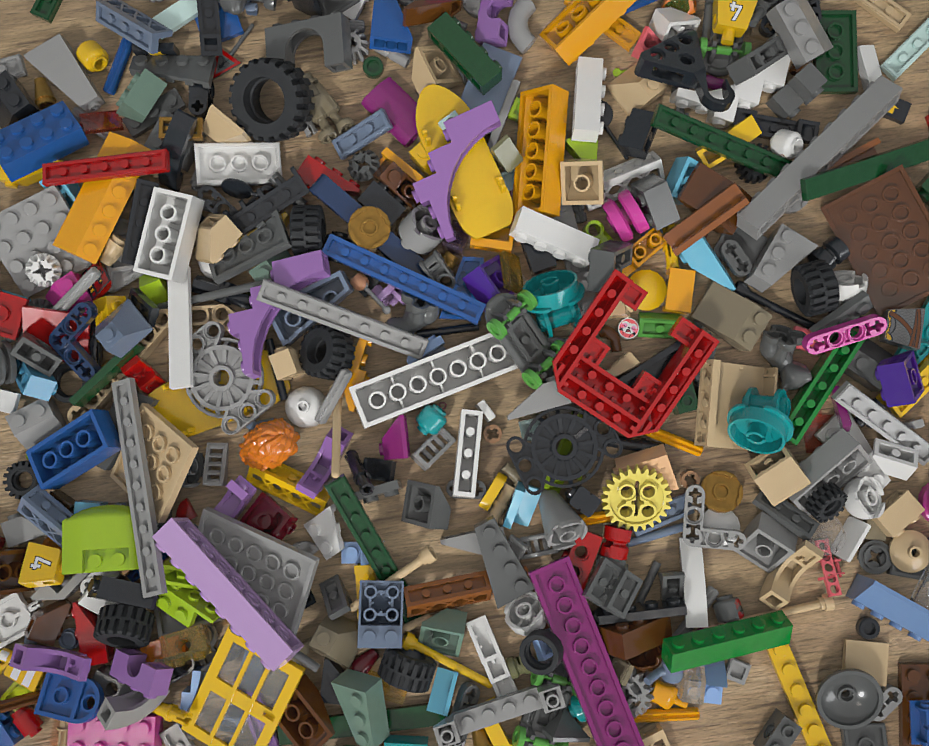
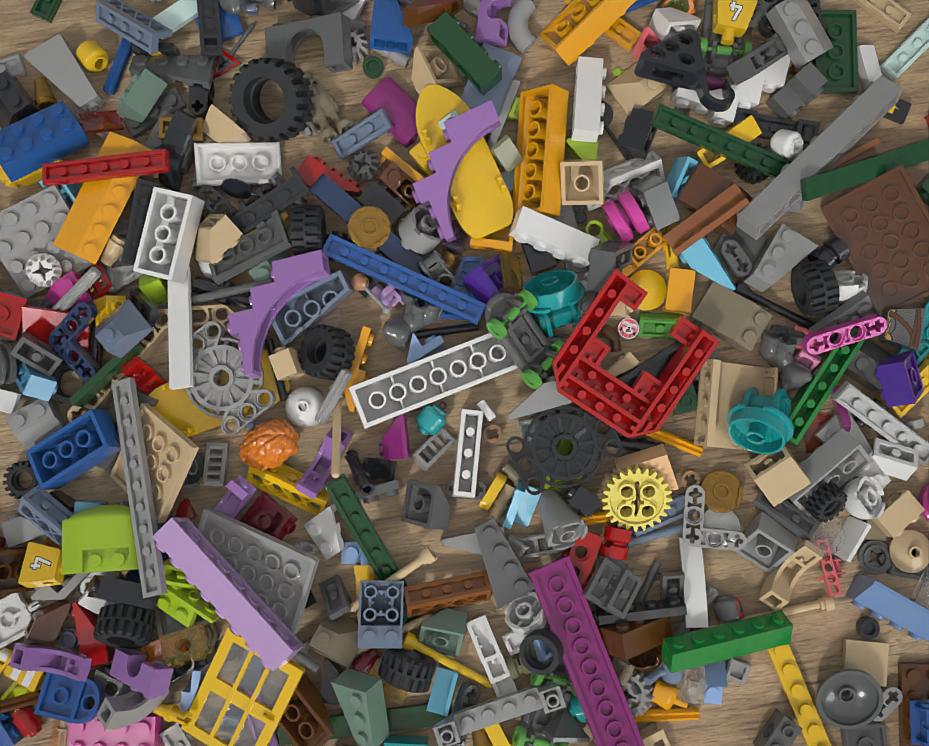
(342, 319): light grey tile -> none
(512, 641): none -> white tile
(808, 359): none -> bright pink tile

